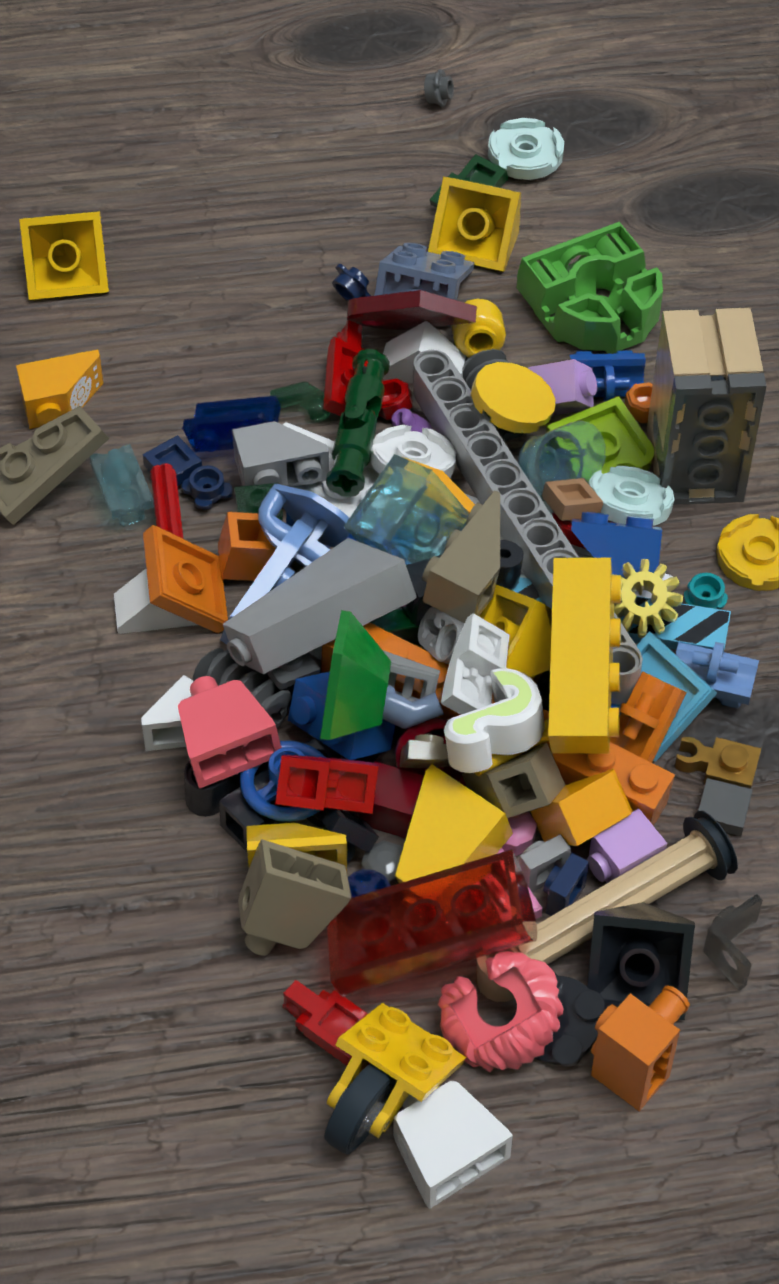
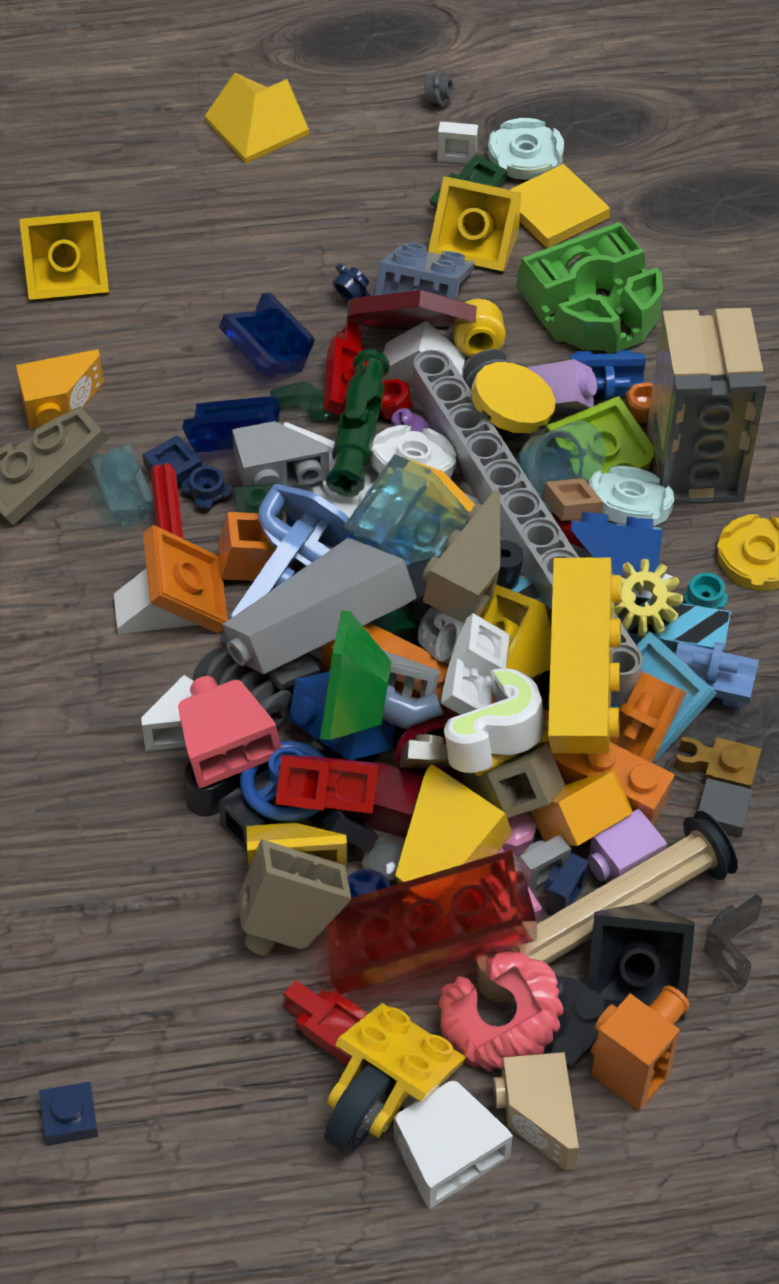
(68, 1113): none -> dark blue plate
(256, 117): none -> yellow slope
(269, 337): none -> clear blue bracket
(457, 142): none -> white plate
(539, 1104): none -> tan slope
(559, 206): none -> yellow tile

